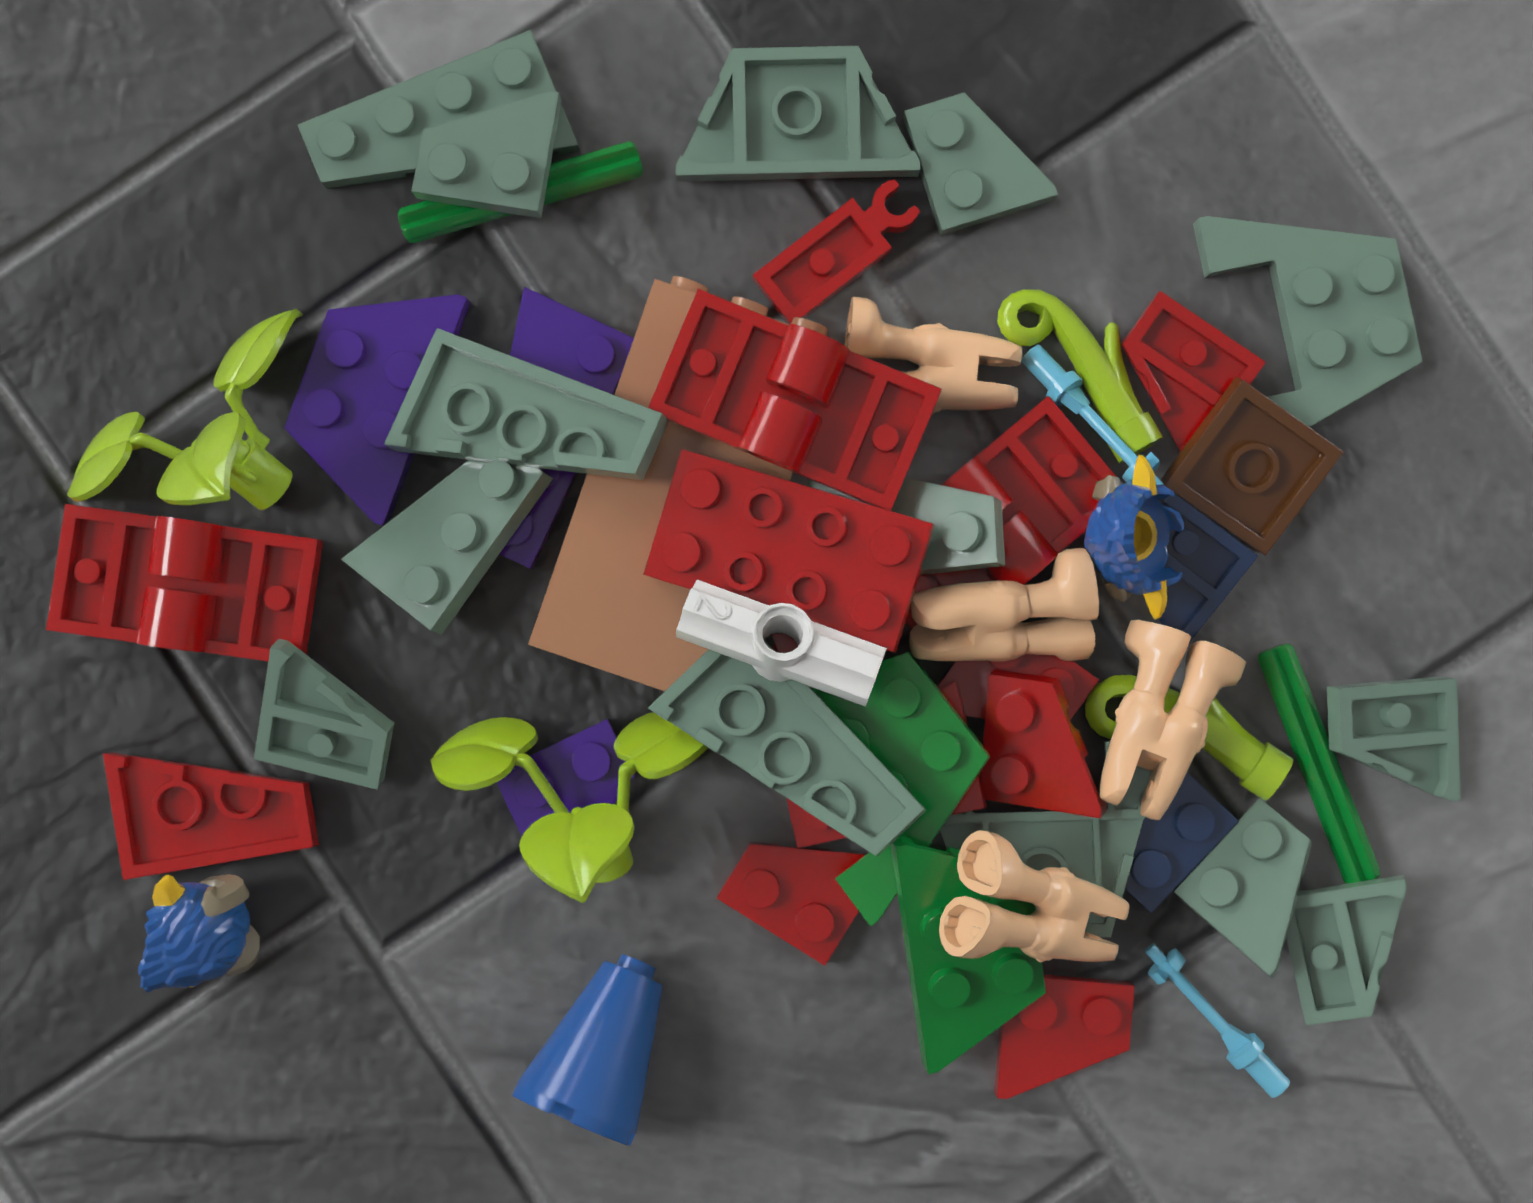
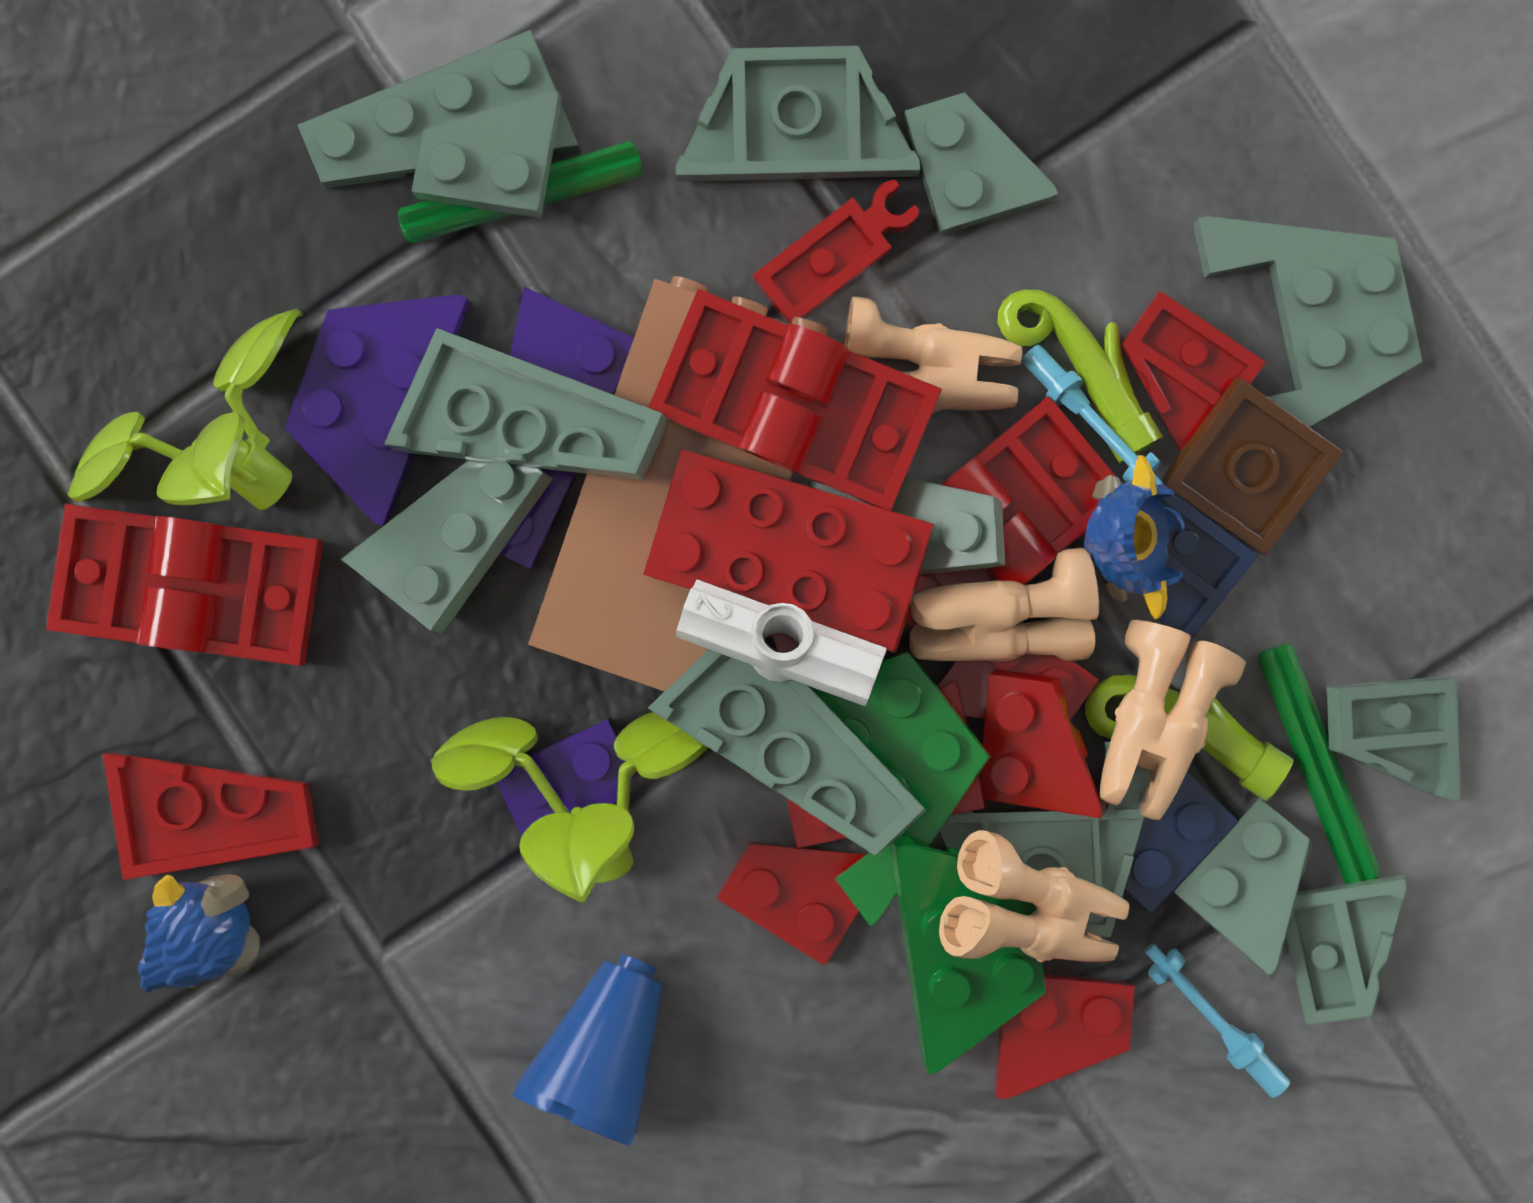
(319, 722): sand green wing -> none

